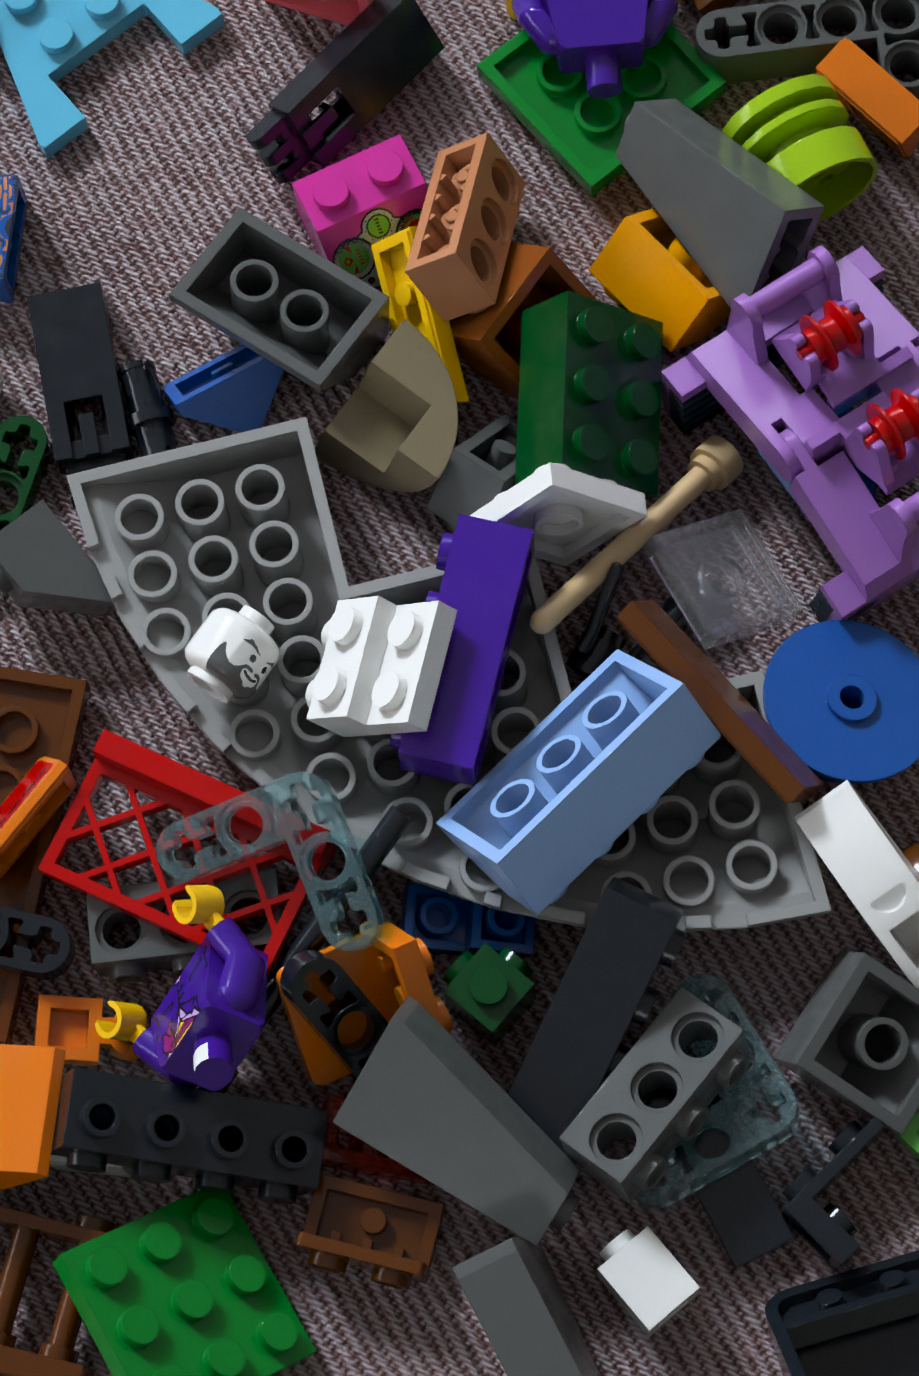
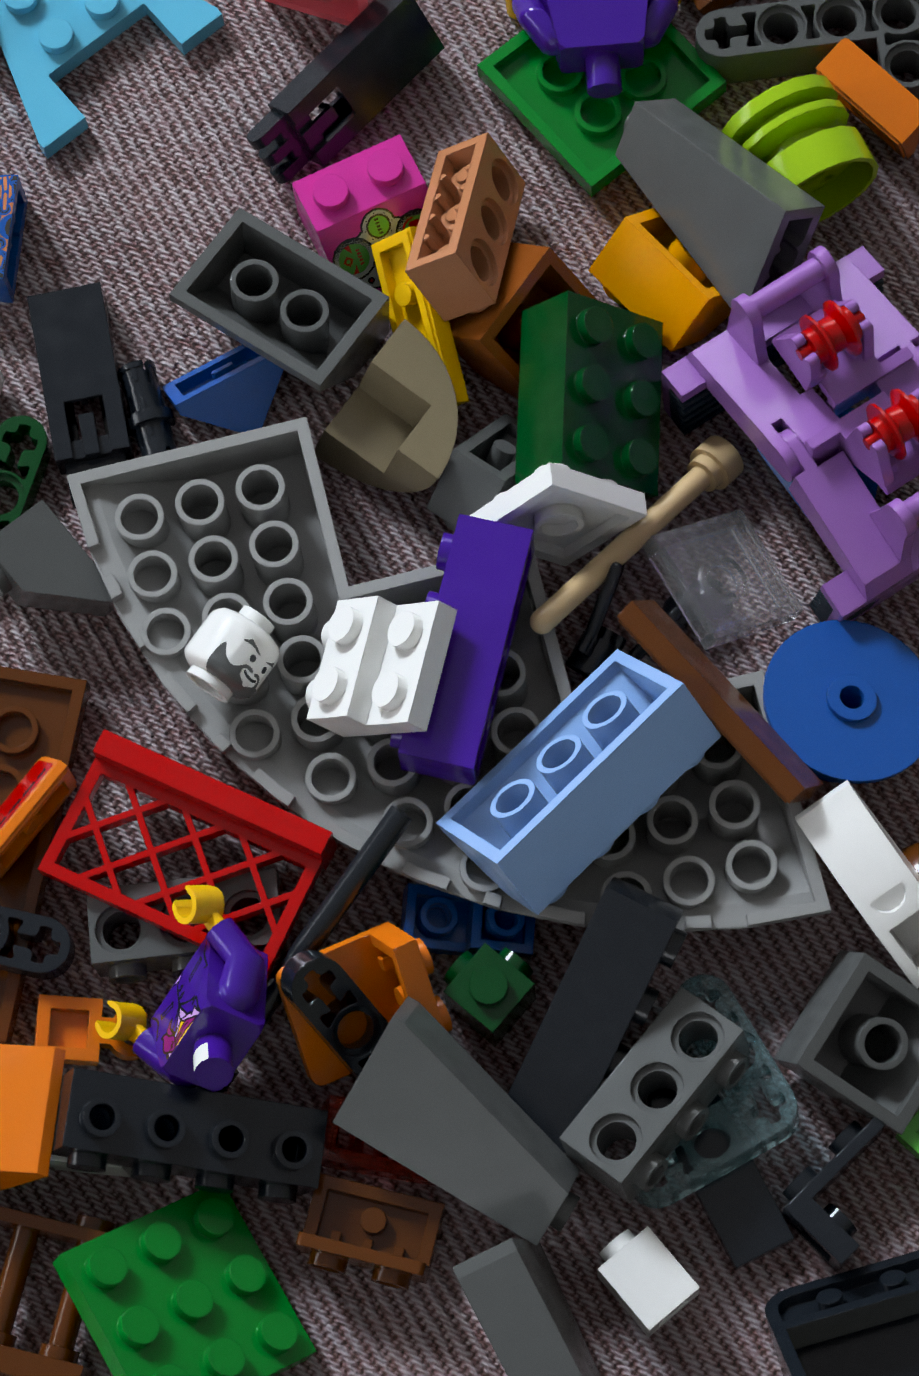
(279, 827): clear light blue beam -> none

